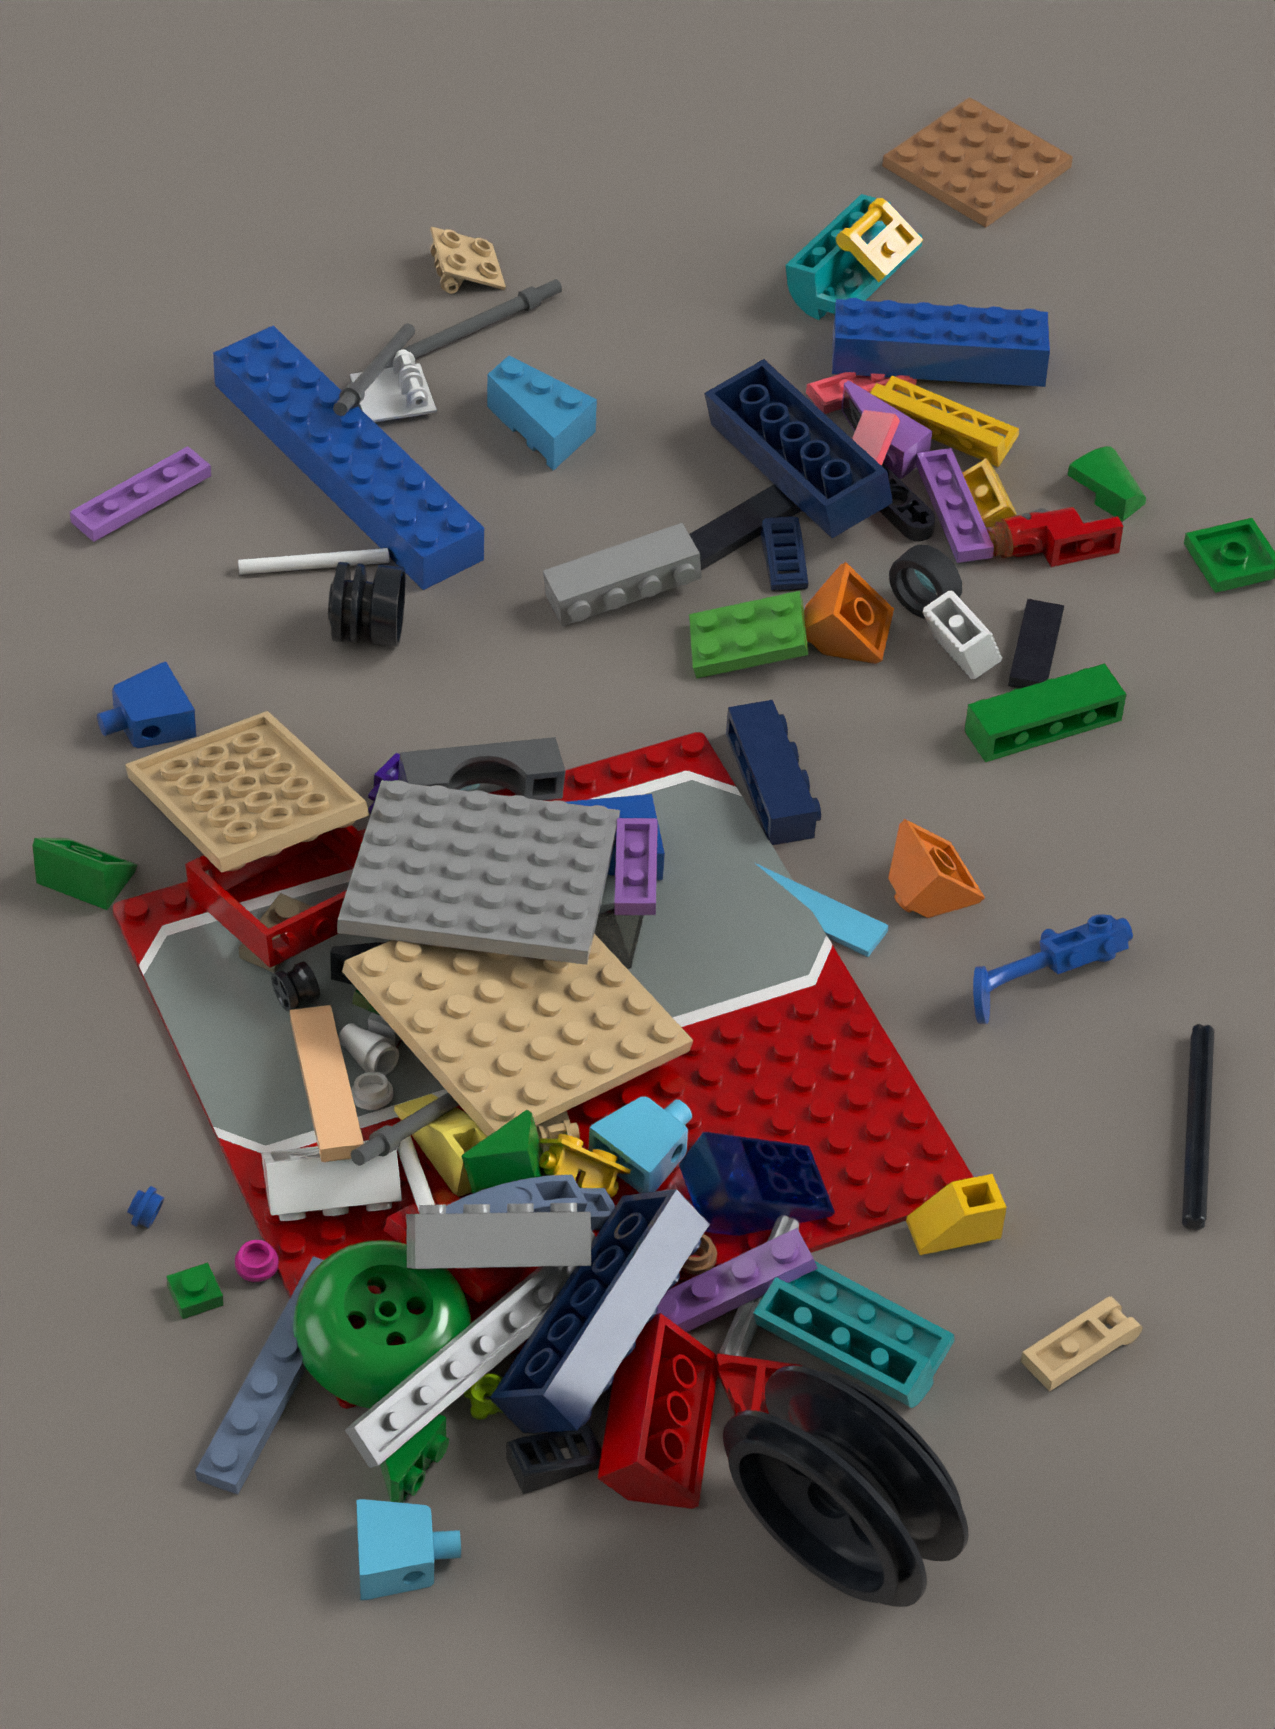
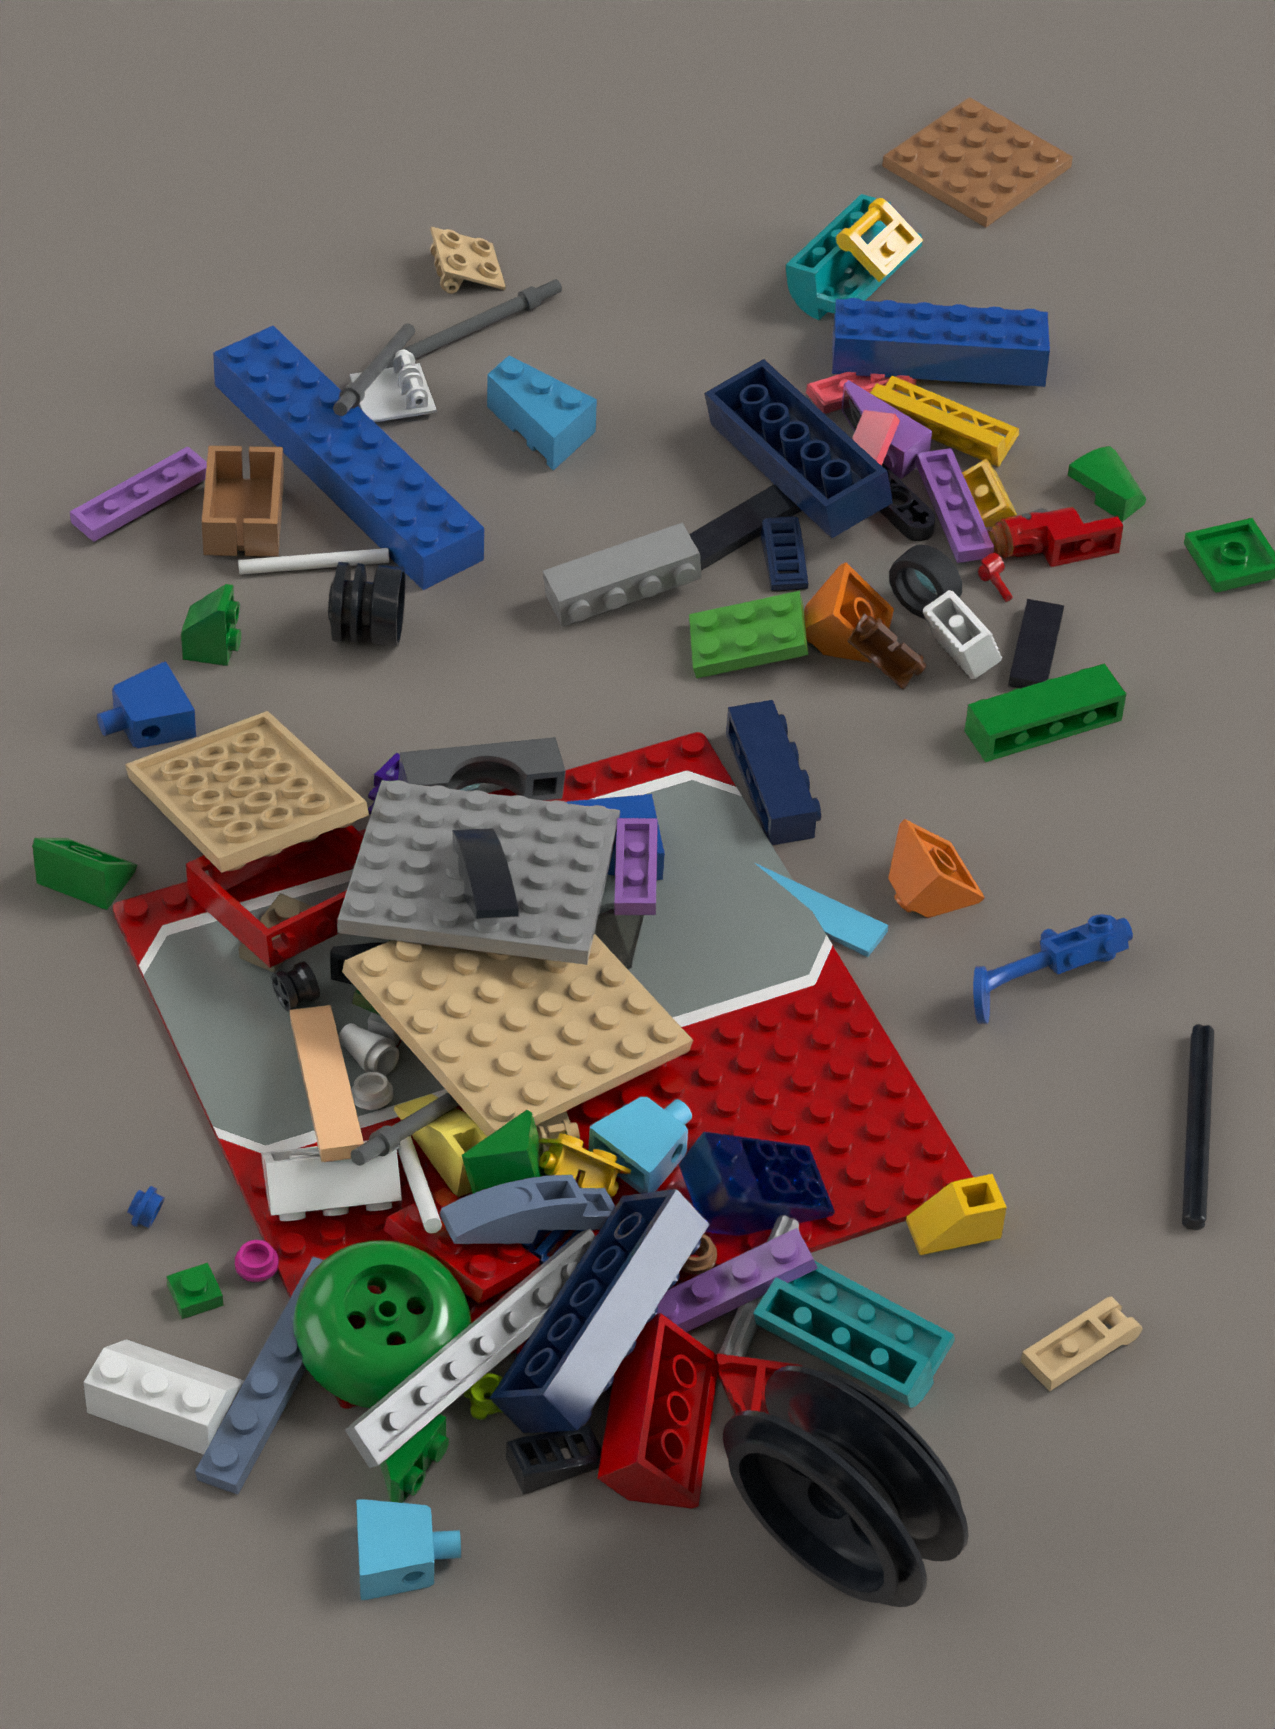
(159, 1394): none -> white slope
(211, 628): none -> green slope
(242, 511): none -> medium nougat piece
(485, 873): none -> black slope
(498, 1239): light grey brick -> none
(883, 650): none -> reddish brown hinge
(991, 568): none -> red hand

